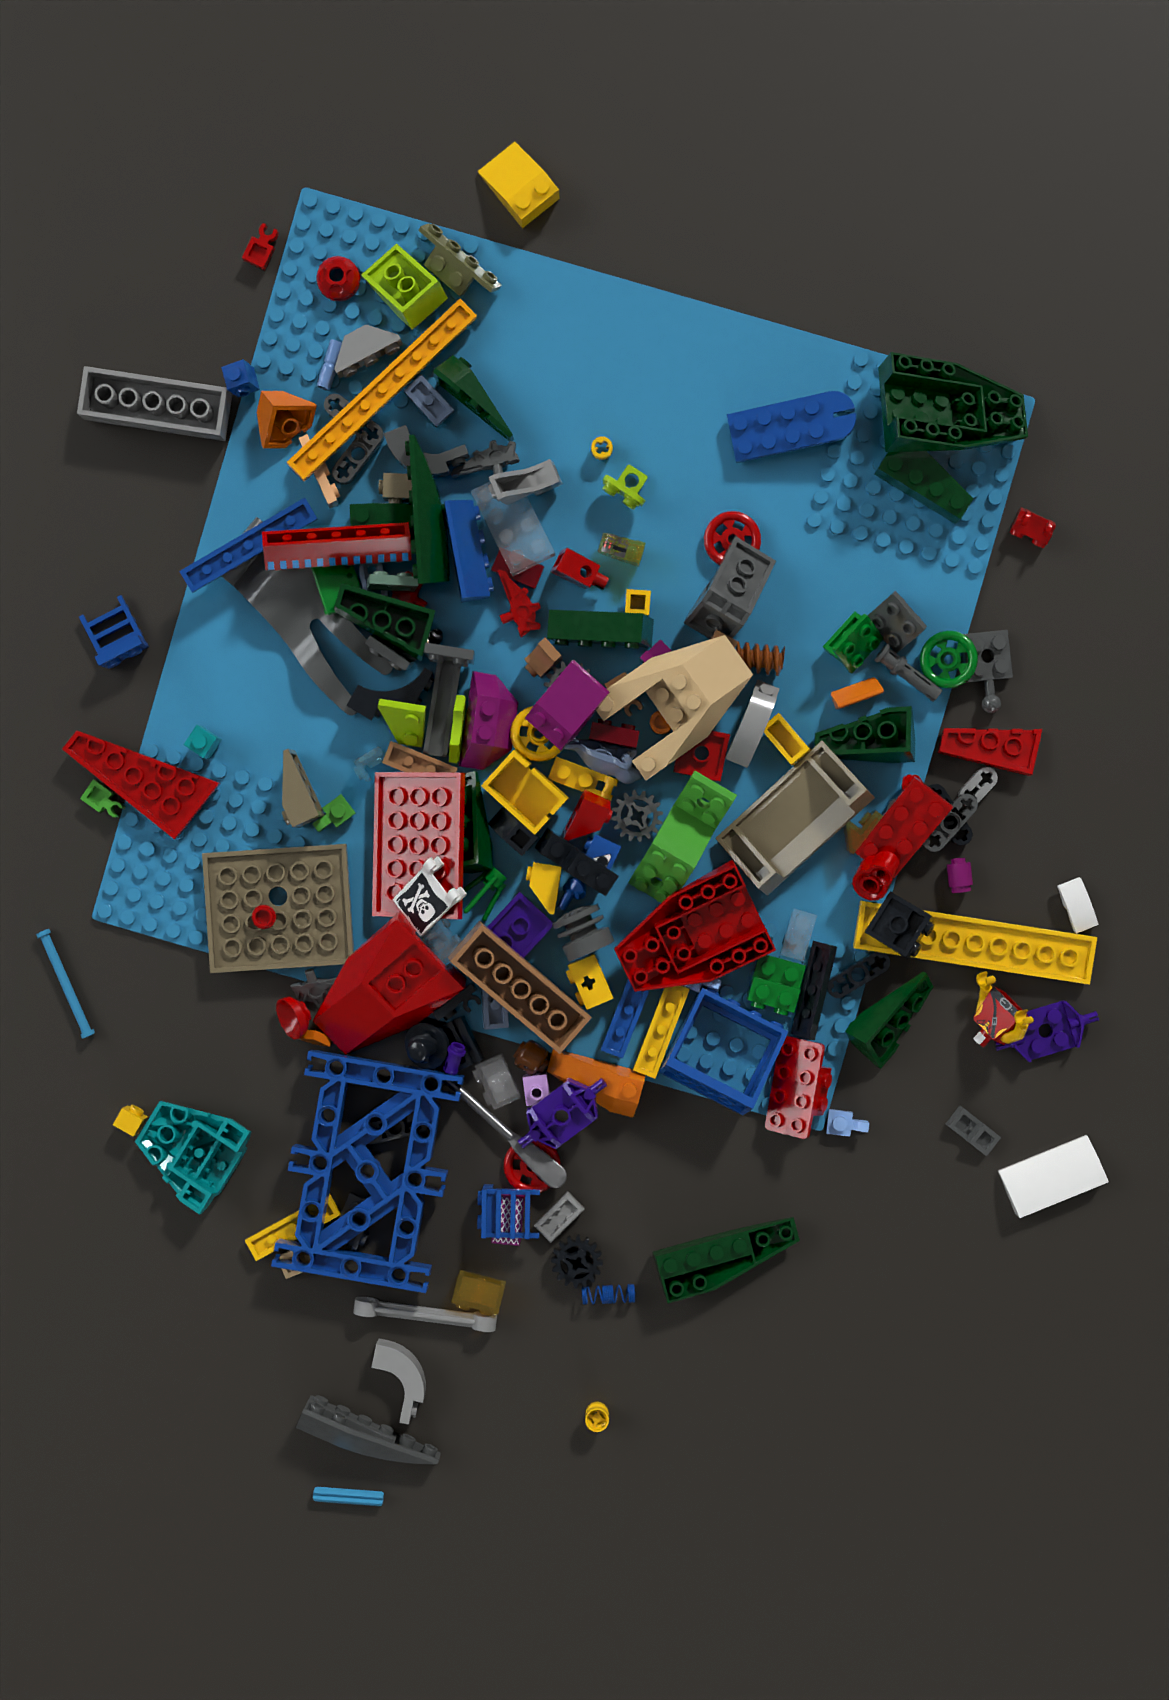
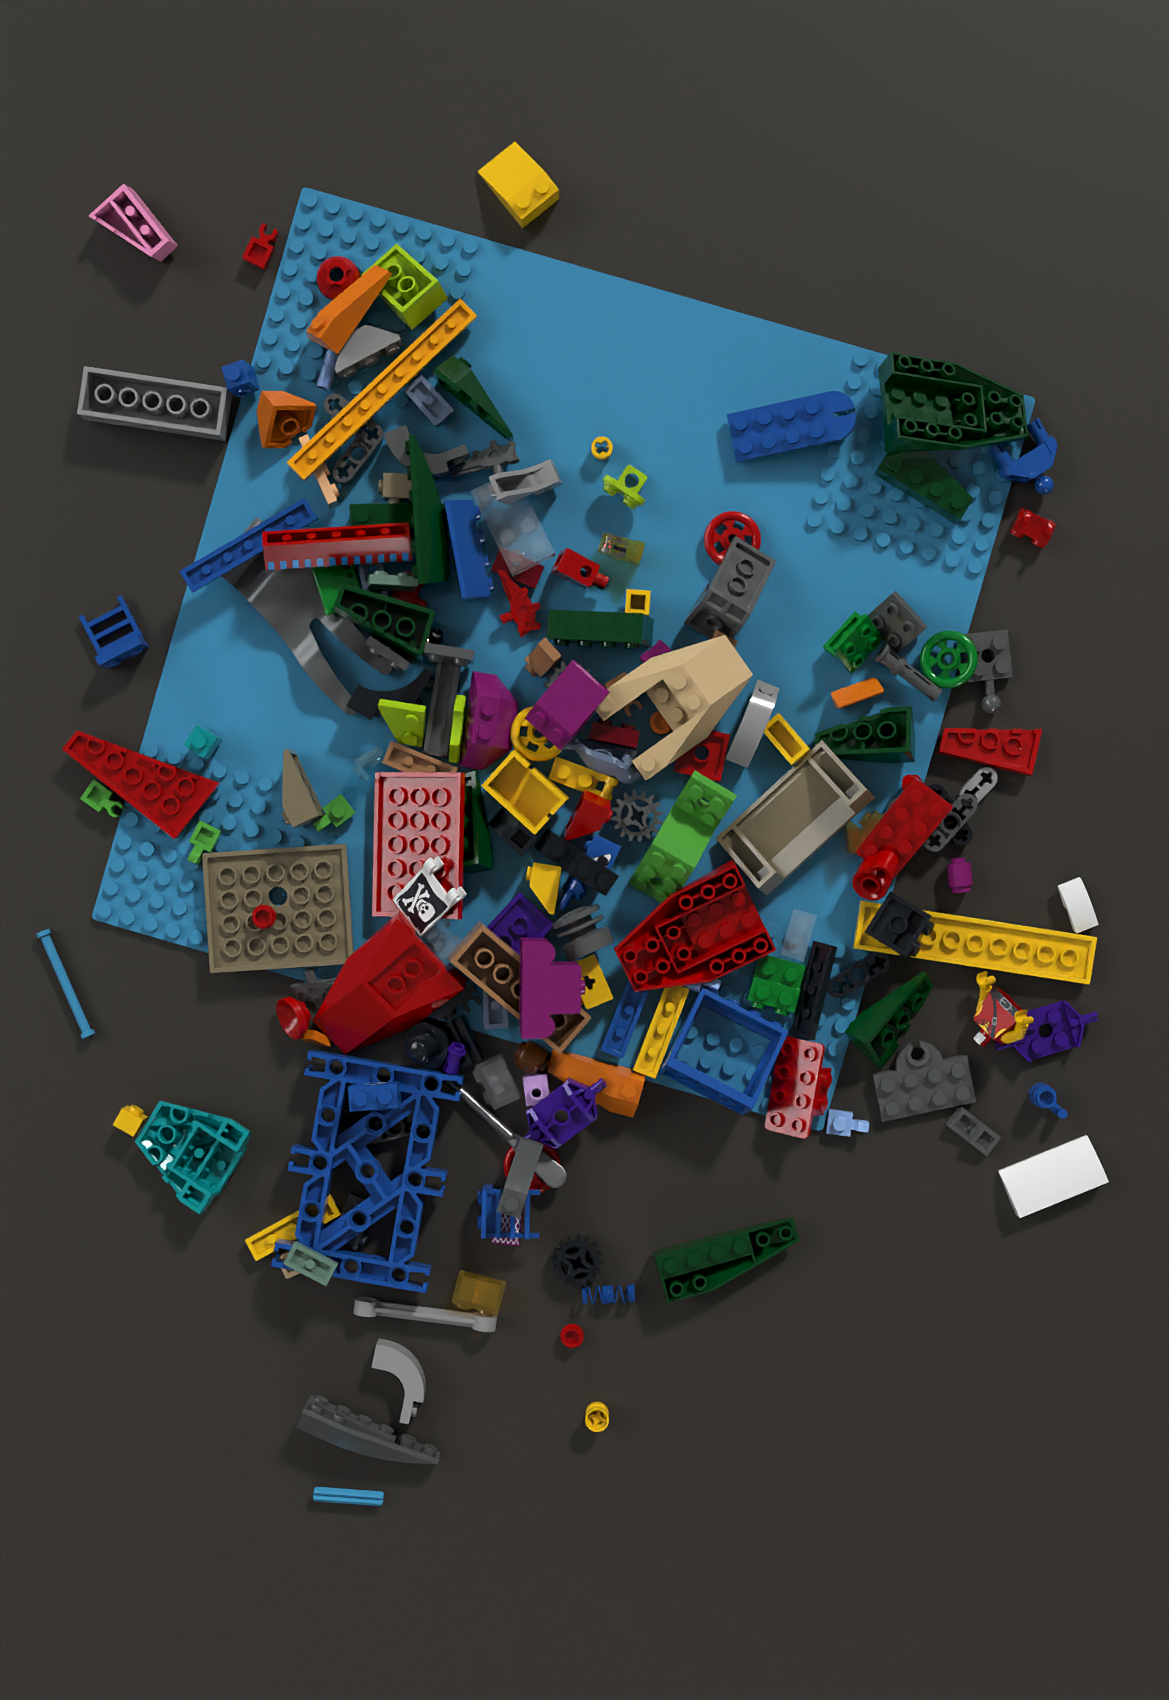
(133, 221): none -> bright pink wedge
(204, 838): none -> bright green plate
(310, 1263): none -> sand green plate
(342, 315): none -> orange wedge
(374, 1096): none -> blue brick
(453, 265): olive bracket -> none
(493, 880): green plant -> none
(520, 1177): none -> dark grey slope
(545, 988): none -> magenta brick
(559, 1216): light grey plate -> none
(572, 1335): none -> red plate
(762, 658): dark orange piece -> none
(923, 1083): none -> dark grey plate
(1032, 463): none -> blue connector
(1045, 1097): none -> blue piece

